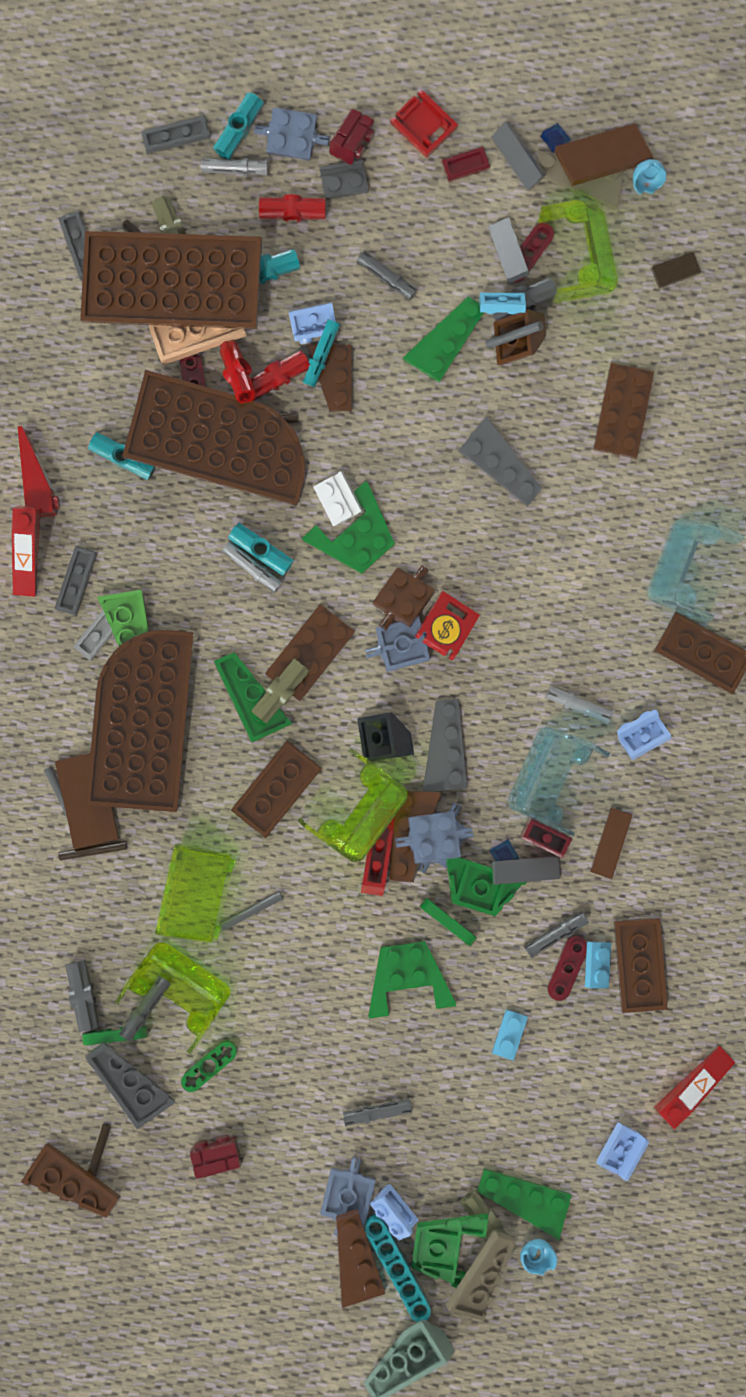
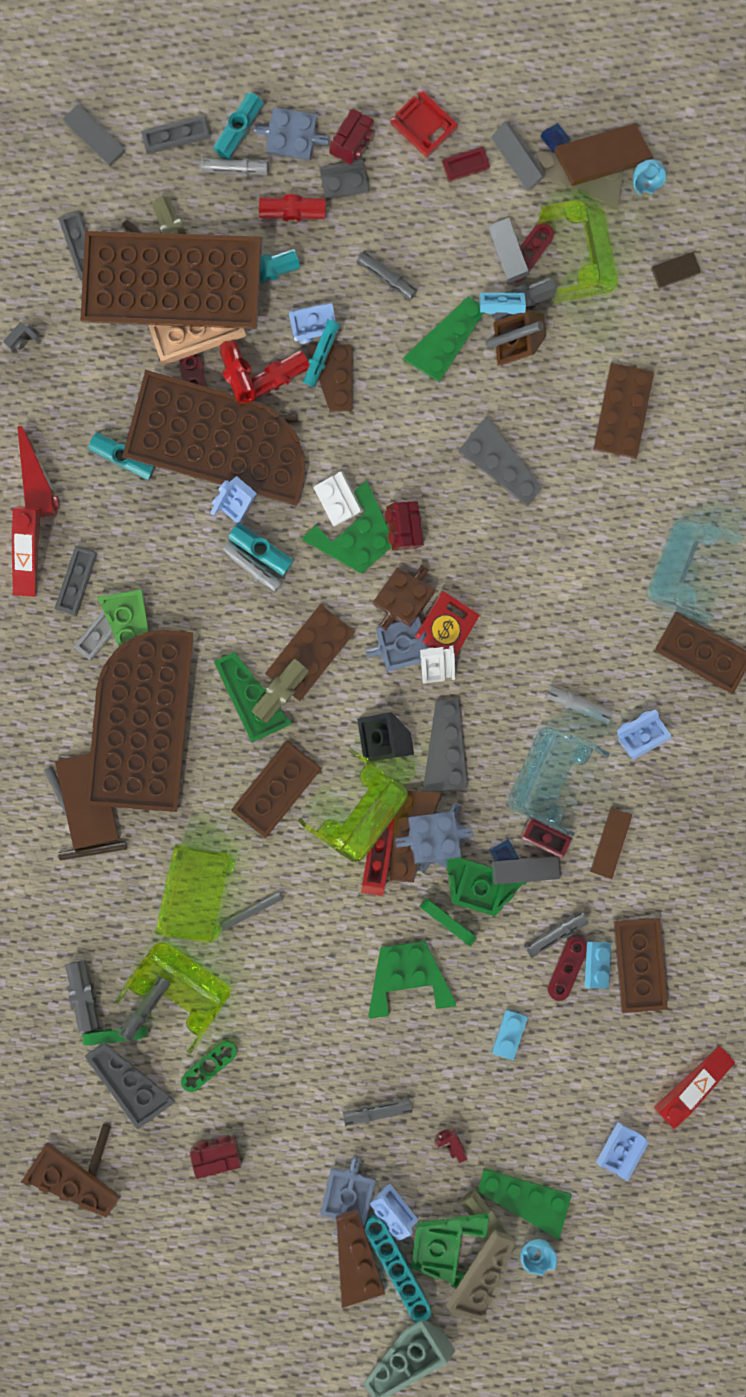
(18, 337): none -> dark grey bracket
(94, 135): none -> dark grey tile
(234, 499): none -> light blue bracket
(404, 525): none -> dark red brick
(437, 664): none -> white plate
(455, 1147): none -> dark red bracket

